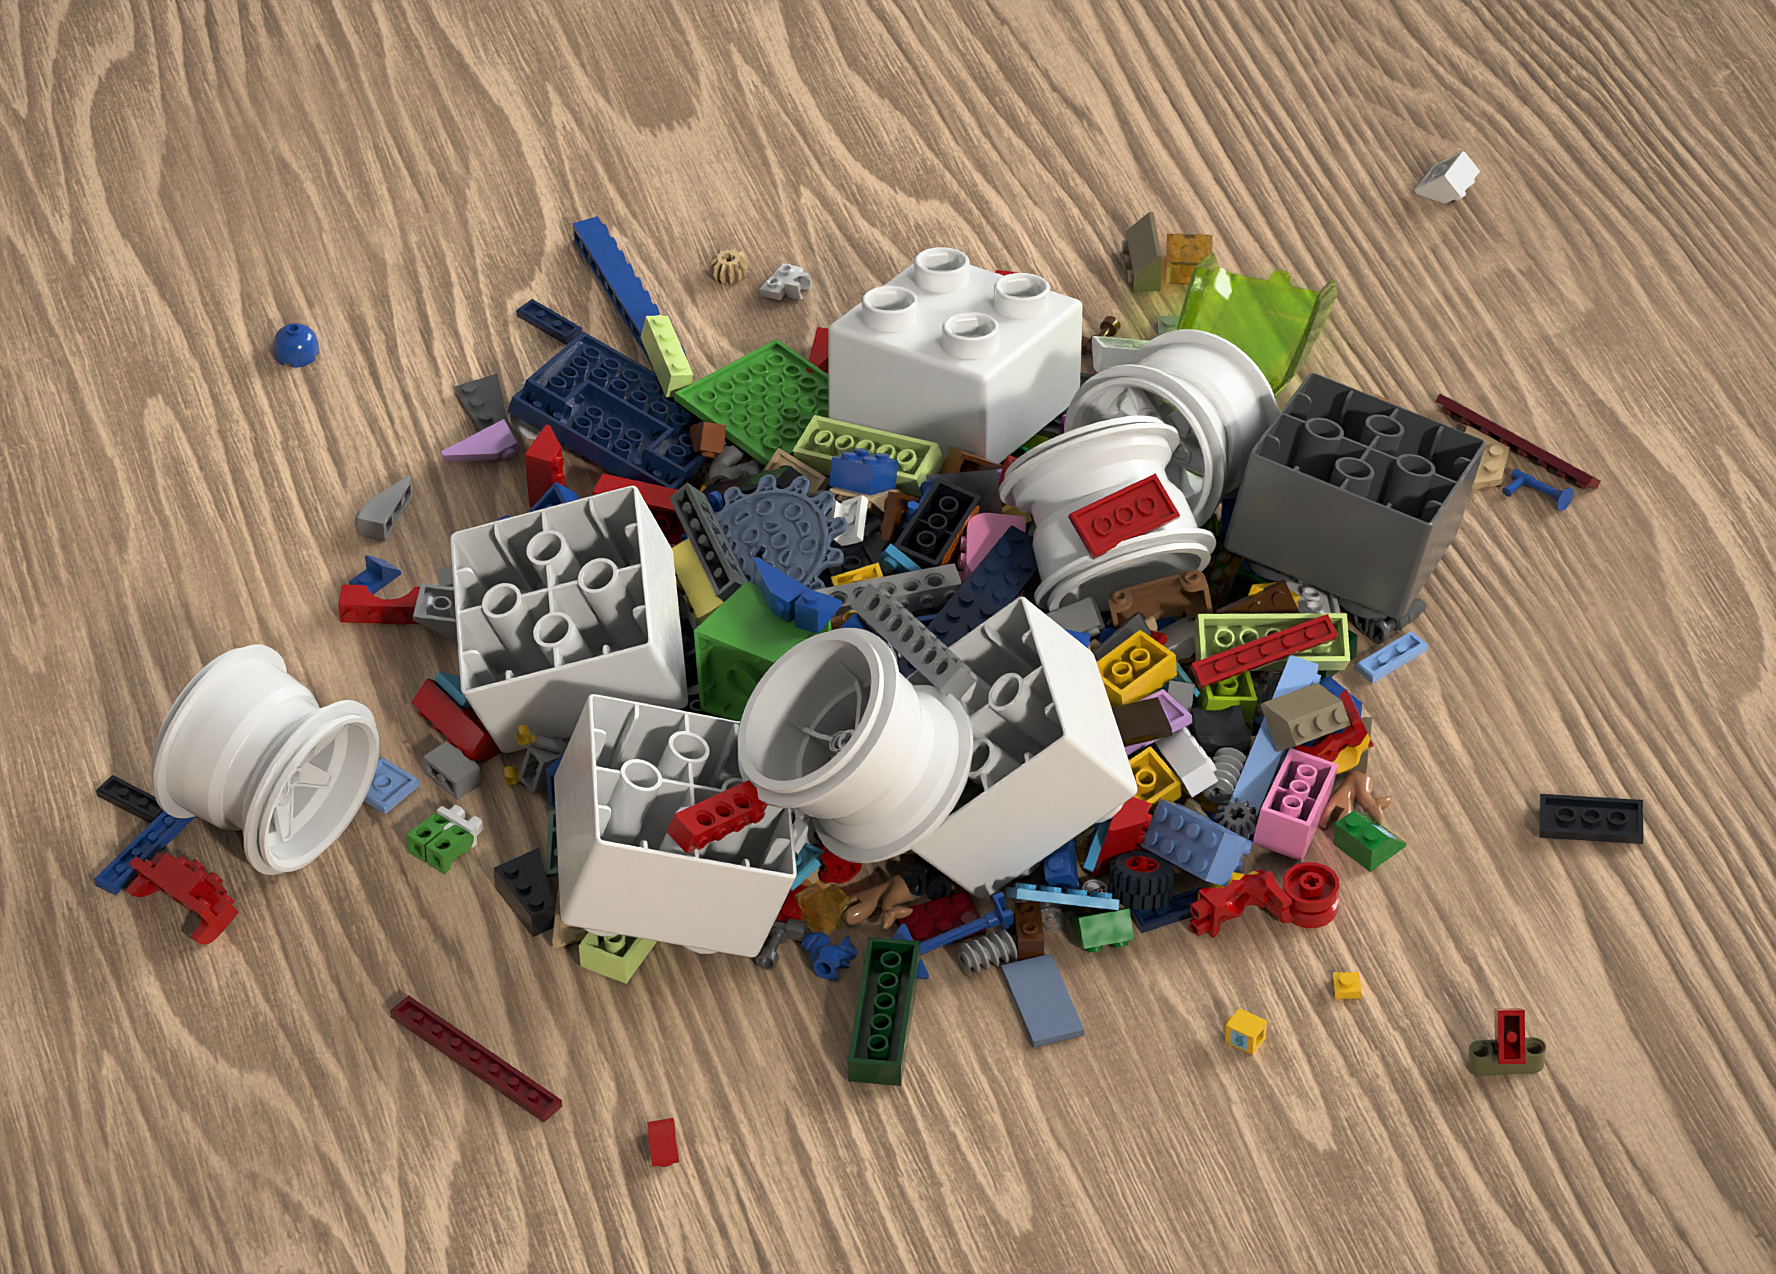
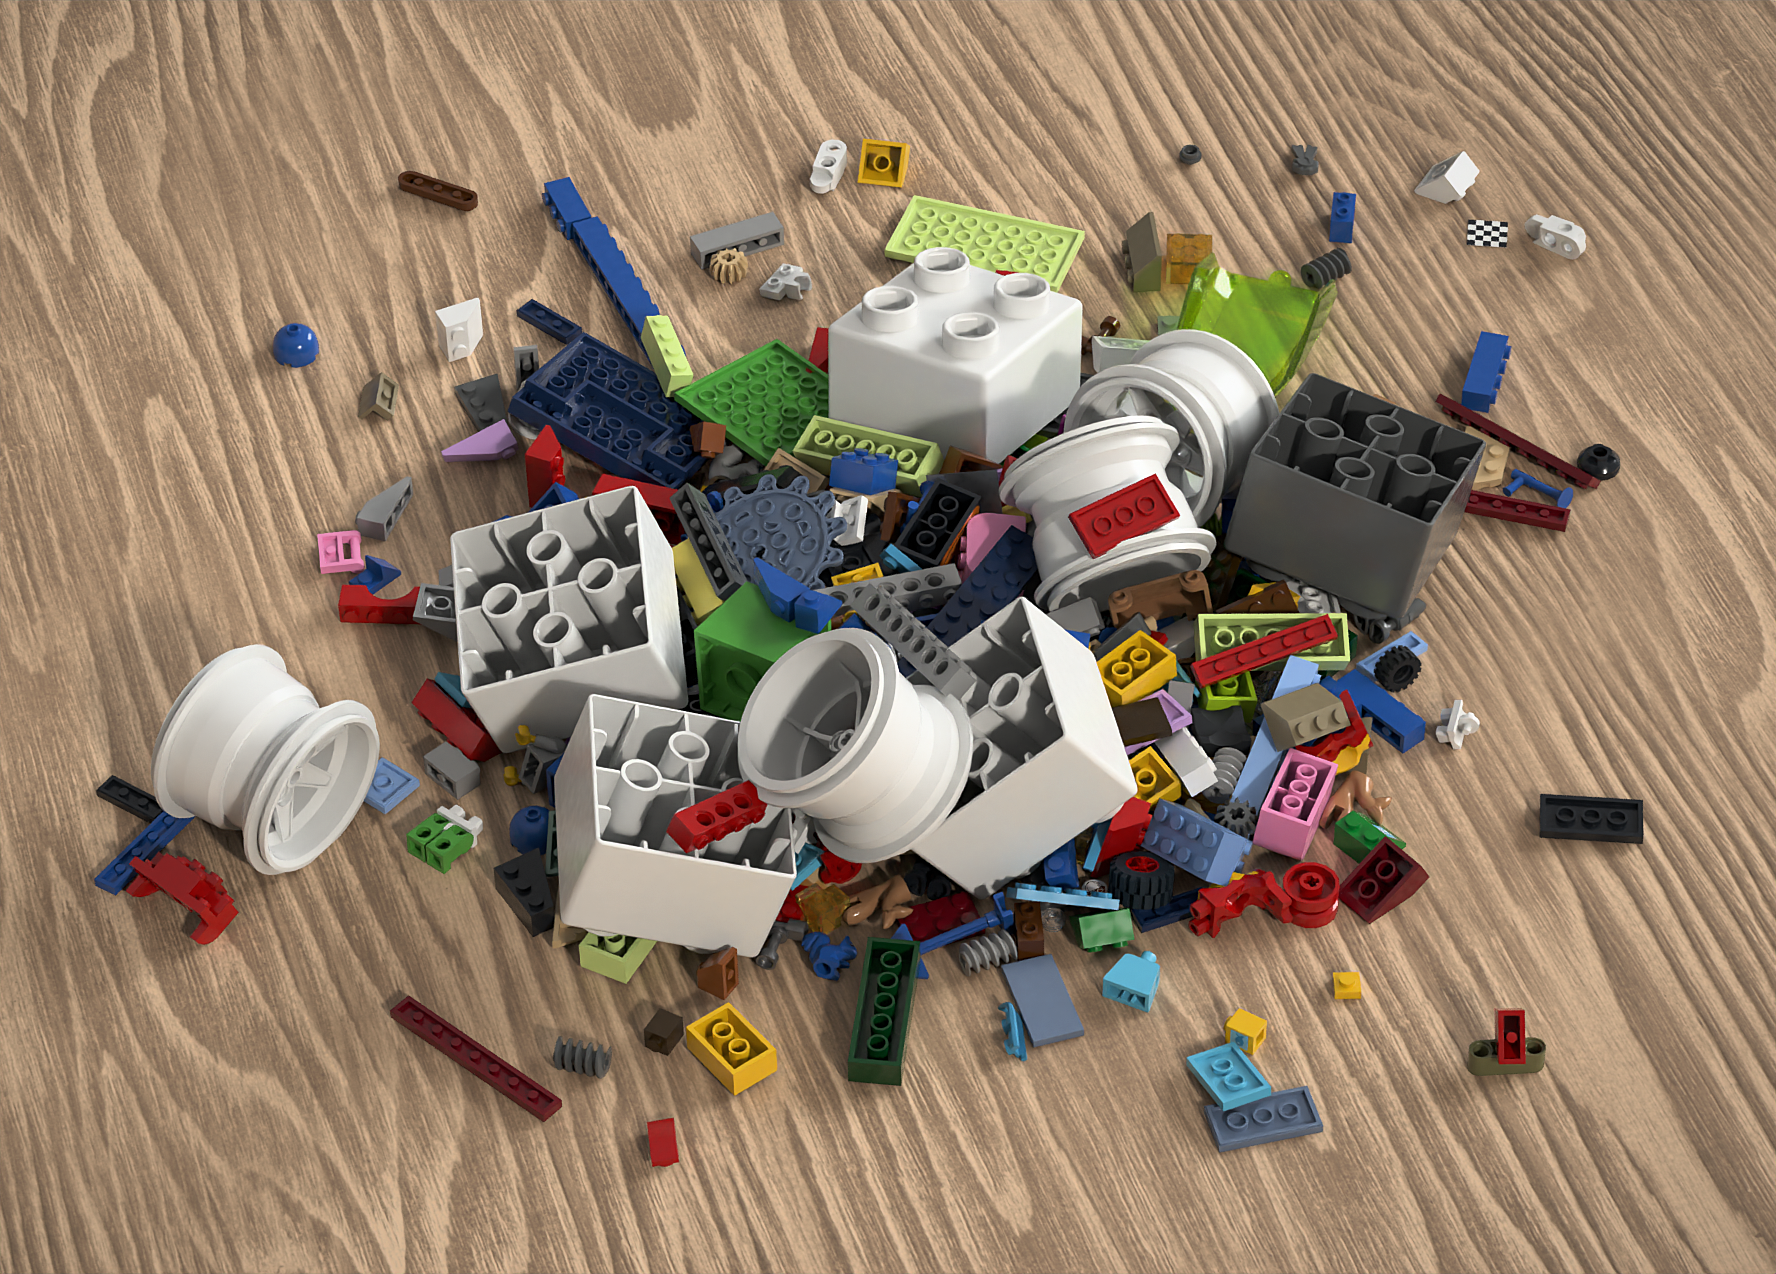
(332, 554): none -> bright pink plate
(379, 396): none -> dark tan panel
(438, 190): none -> reddish brown plate
(459, 329): none -> white slope
(525, 363): none -> light grey slope
(530, 829): none -> blue cylinder
(564, 205): none -> blue brick
(582, 1059): none -> dark grey piece
(663, 1032): none -> dark brown brick
(719, 973): none -> dark orange slope
(731, 1048): none -> yellow brick
(746, 236): none -> light grey brick
(828, 166): none -> white piece
(883, 163): none -> yellow slope
(987, 239): none -> yellowish green plate
(1014, 1029): none -> dark azure piece
(1133, 981): none -> medium azure torso
(1190, 154): none -> dark grey plate
(1228, 1076): none -> medium azure plate
(1266, 1120): none -> sand blue tile
(1304, 162): none -> dark grey piece
(1326, 267): none -> dark grey piece
(1342, 217): none -> blue brick
(1382, 881): none -> dark red slope
(1389, 717): none -> blue brick
(1397, 668): none -> black tyre
(1456, 725): none -> white hips
(1485, 372): none -> blue brick
(1487, 233): none -> sticker
(1518, 511): none -> dark red plate
(1557, 235): none -> white piece
(1599, 467): none -> black piece

